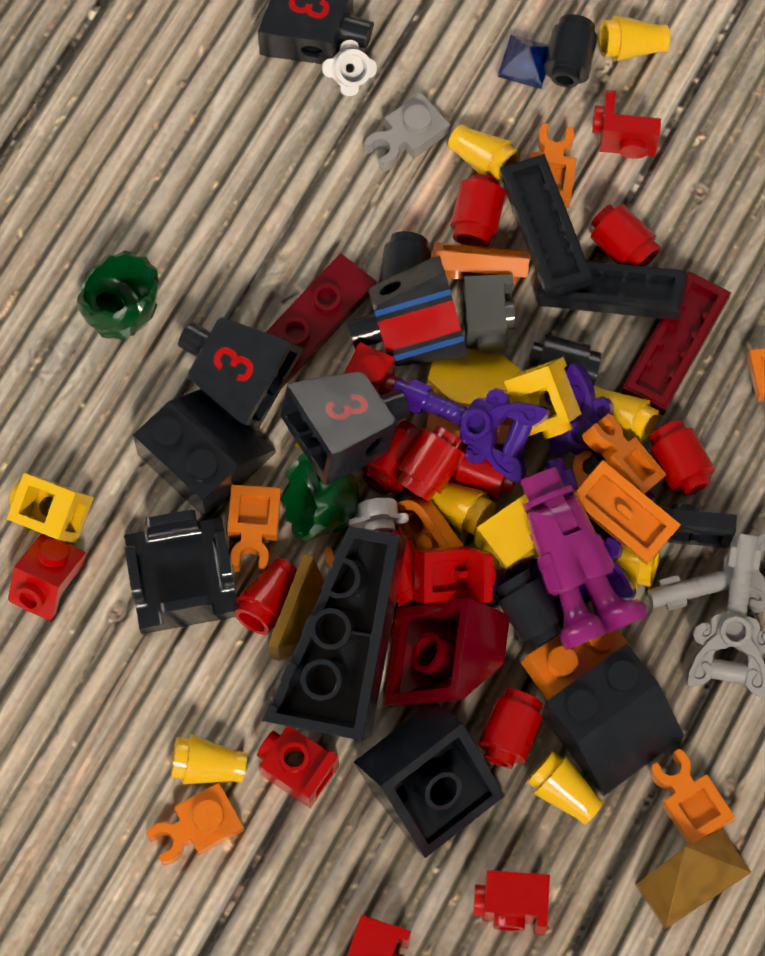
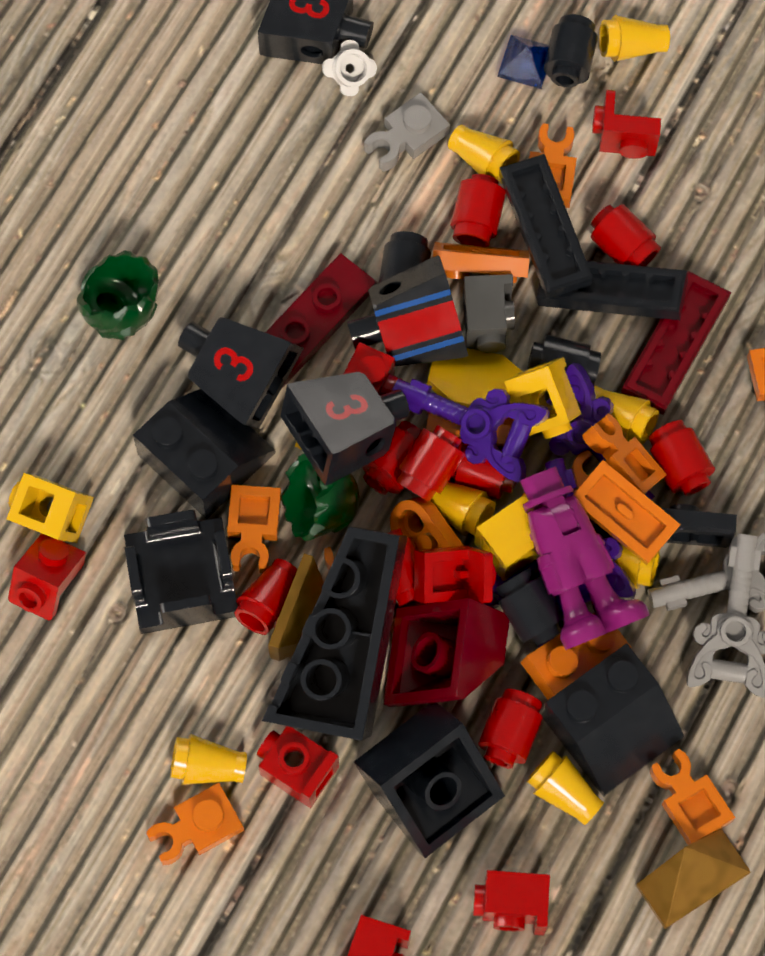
(378, 515): white plate -> none

